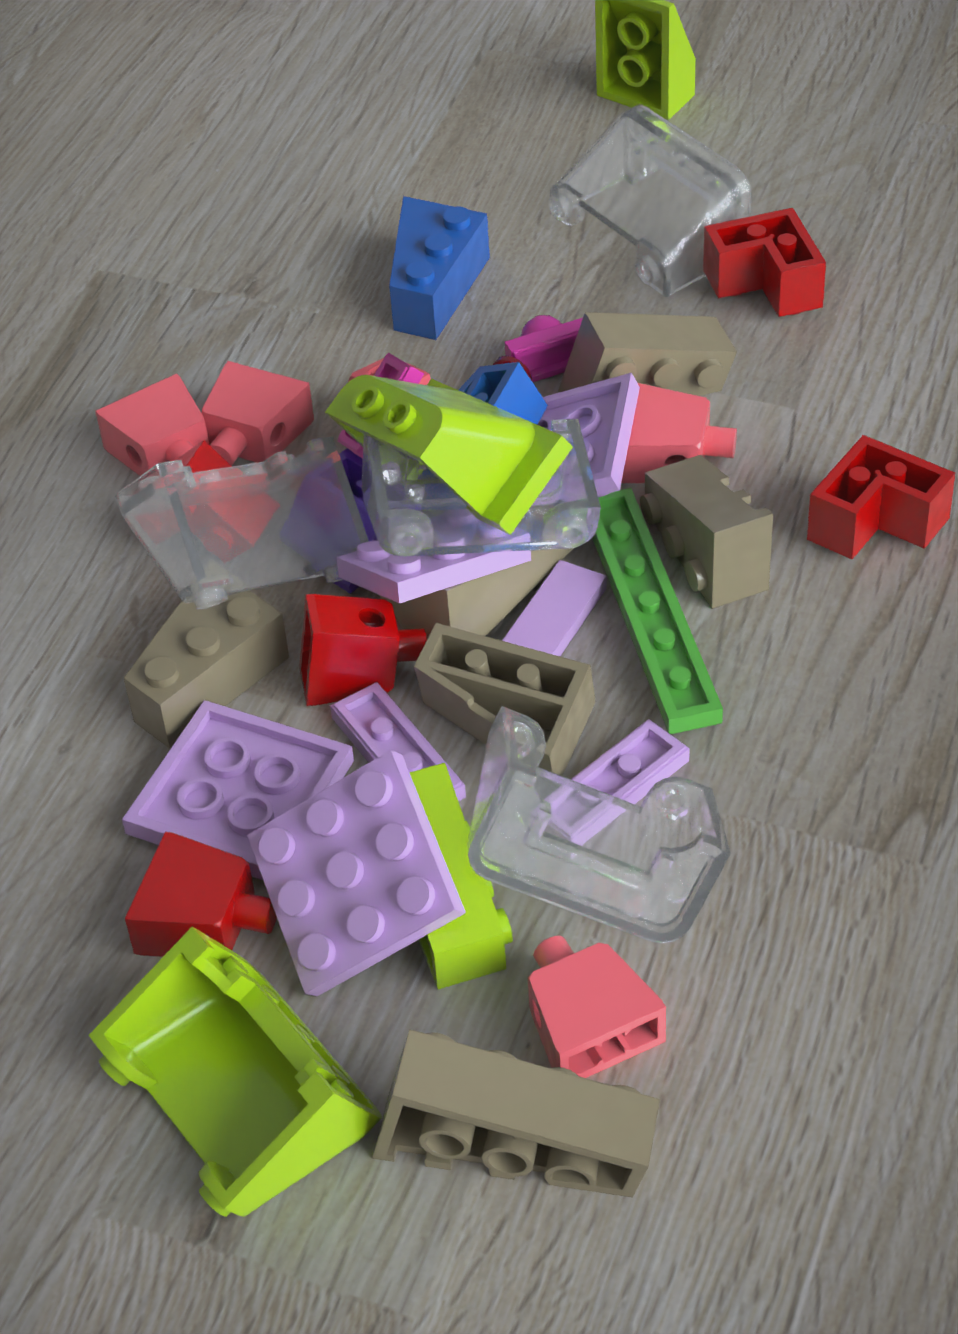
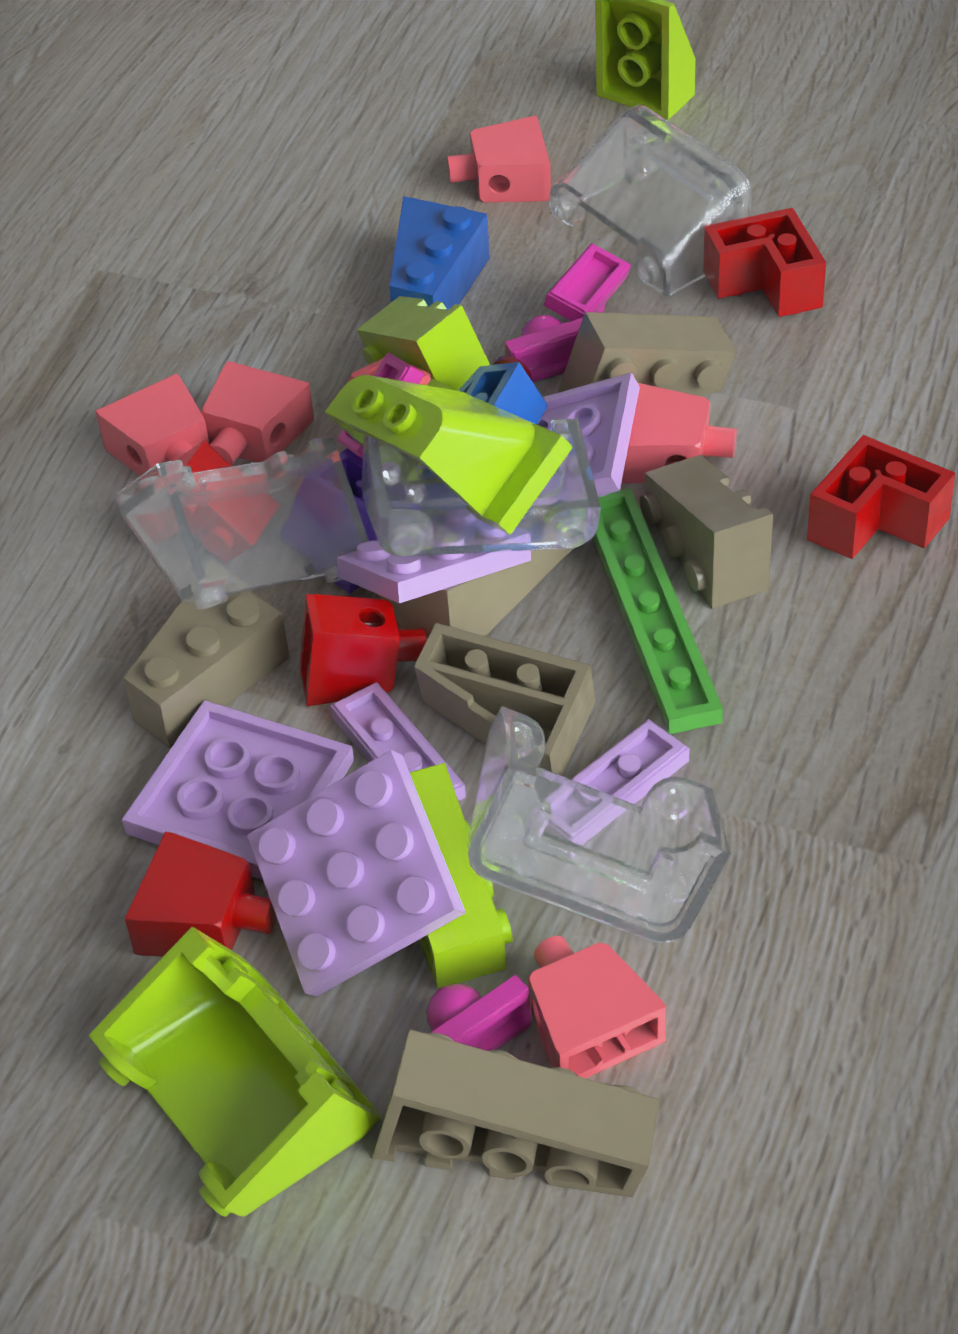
(425, 337): none -> lime wedge
(479, 1020): none -> dark pink tile
(506, 162): none -> coral torso
(558, 609): lavender tile -> none
(587, 284): none -> dark pink tile

